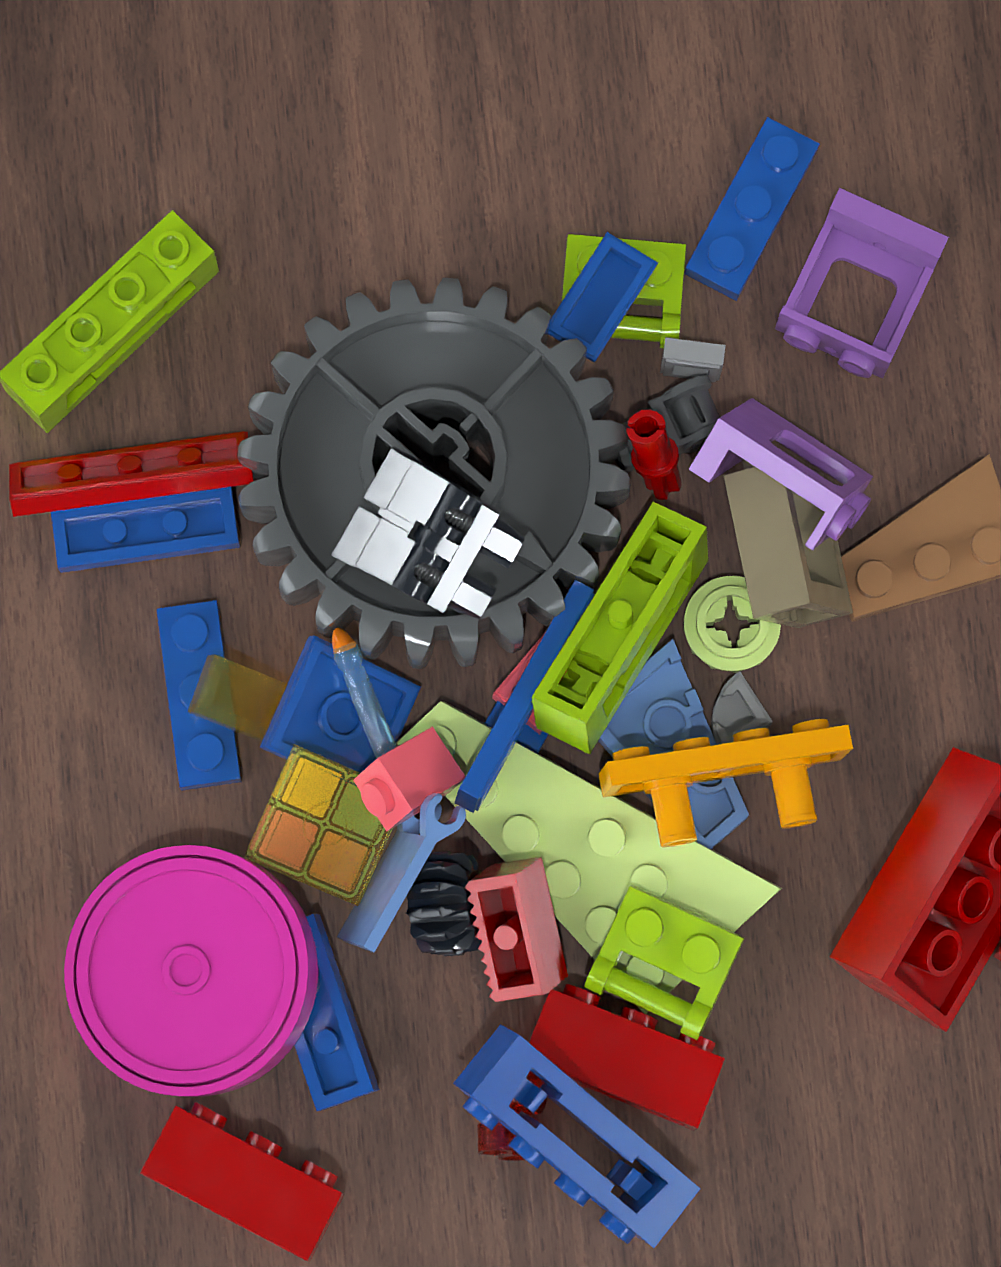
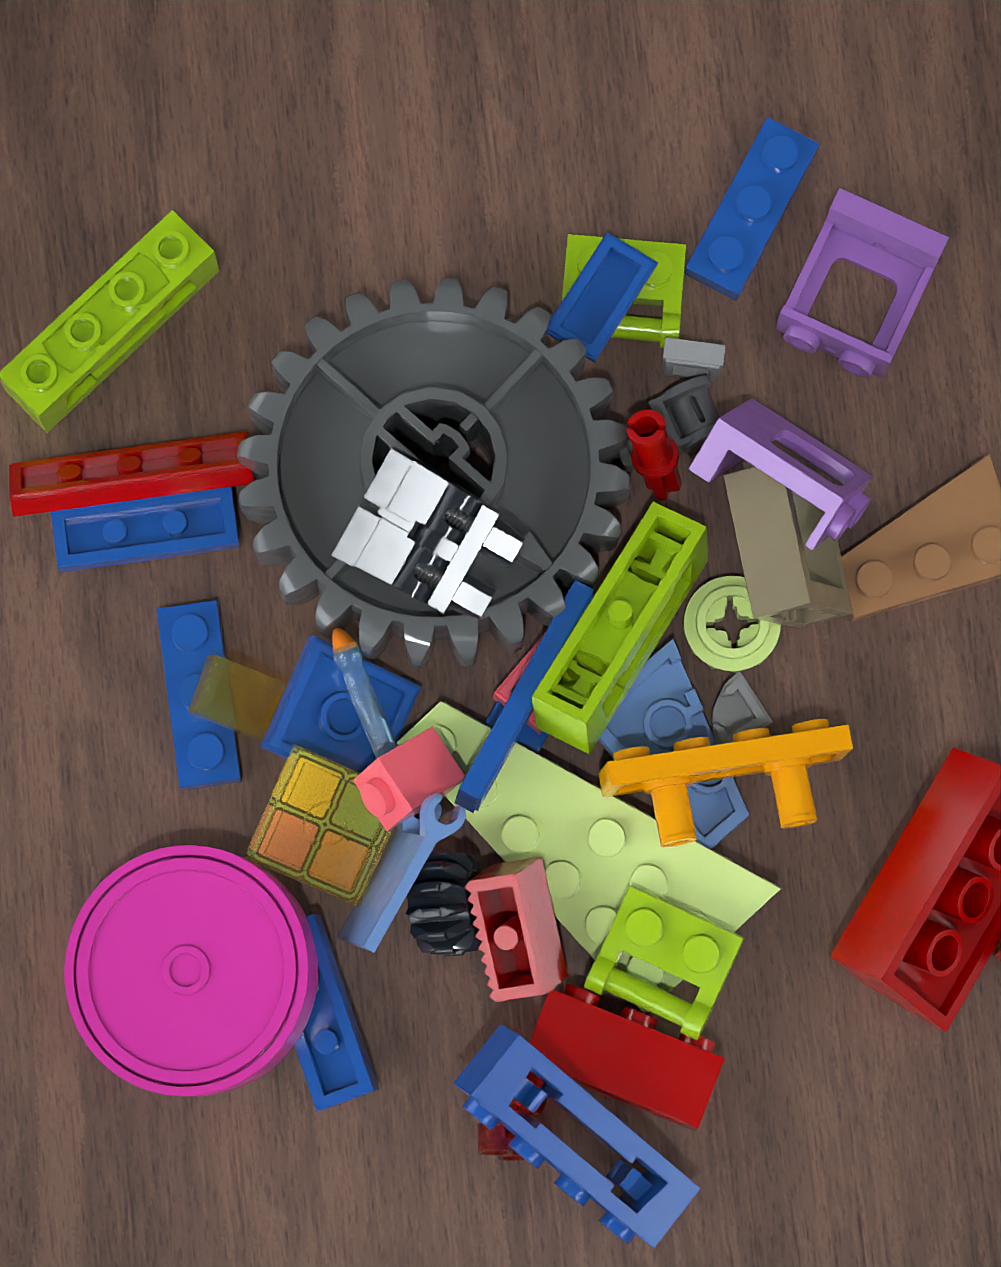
(244, 1180): red brick -> none

